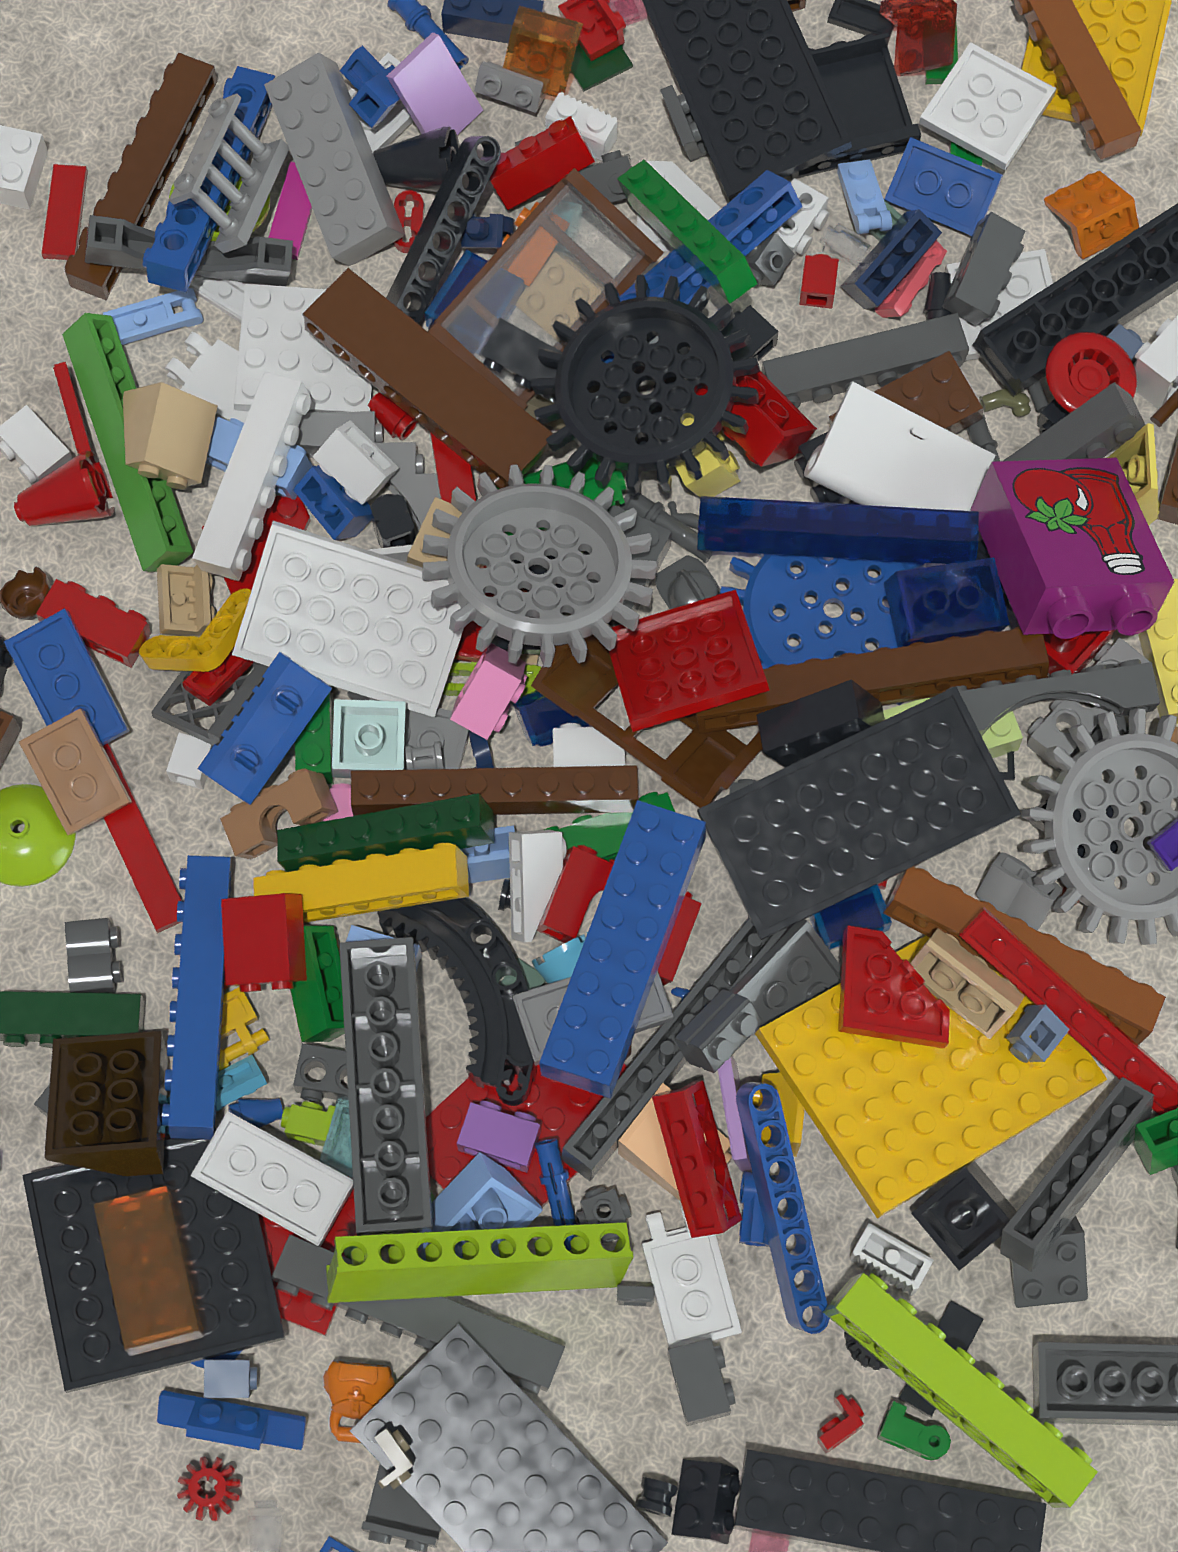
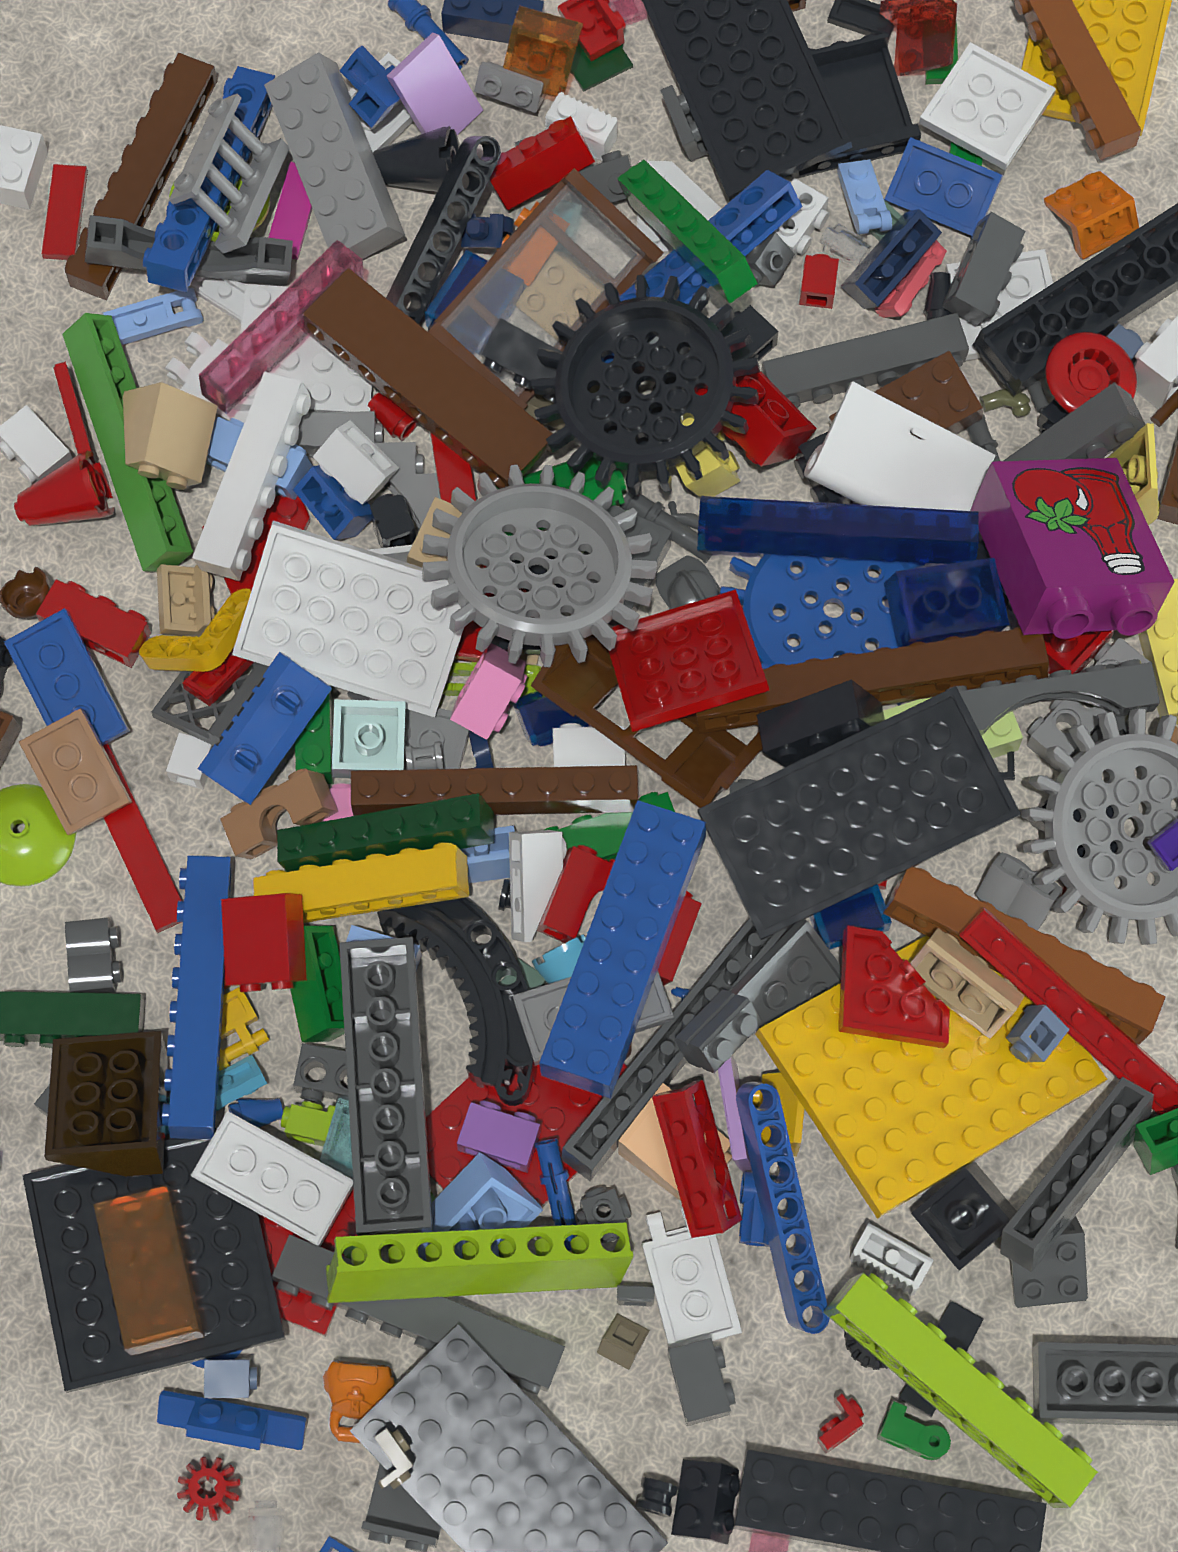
(273, 331): none -> clear pink brick
(414, 221): red beam -> none
(622, 1341): none -> dark tan slope

